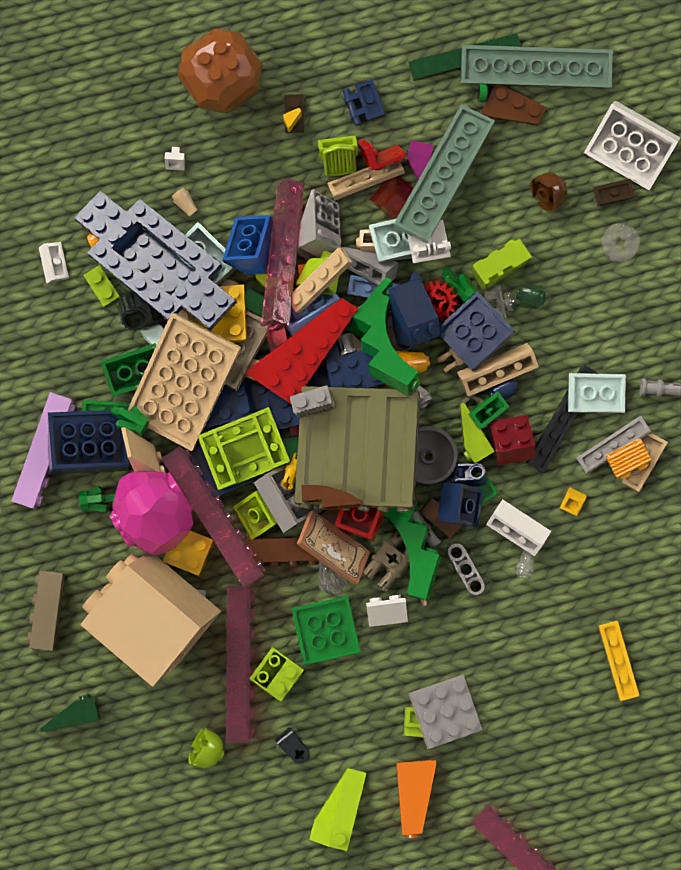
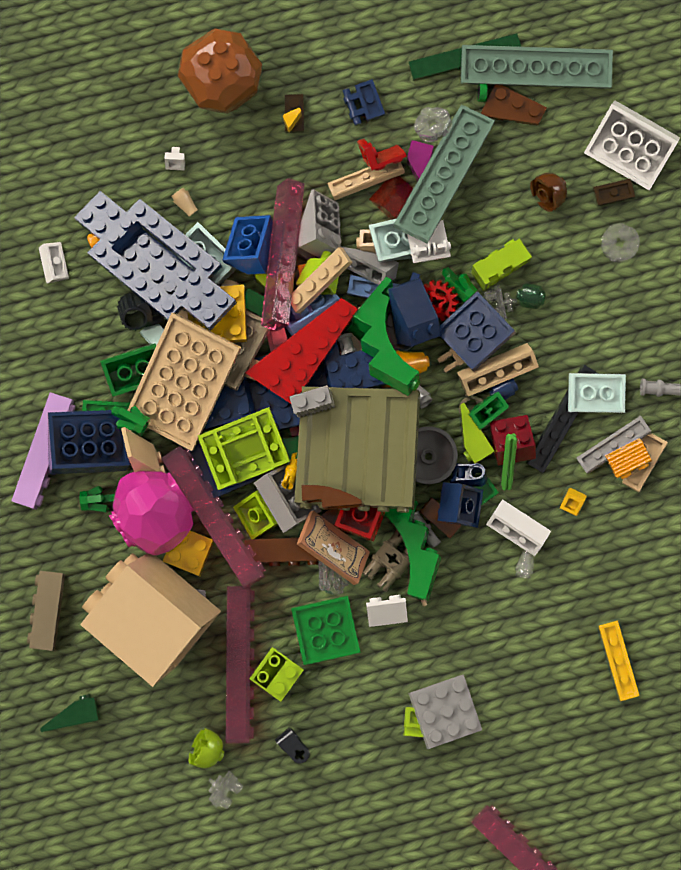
(101, 286): lime plate -> none
(221, 787): none -> clear hips
(337, 817): lime wedge -> none
(338, 155): lime piece -> none
(414, 788): orange slope -> none
(429, 116): none -> clear plate
(465, 559): light grey beam -> none
(509, 462): none -> bright green axle

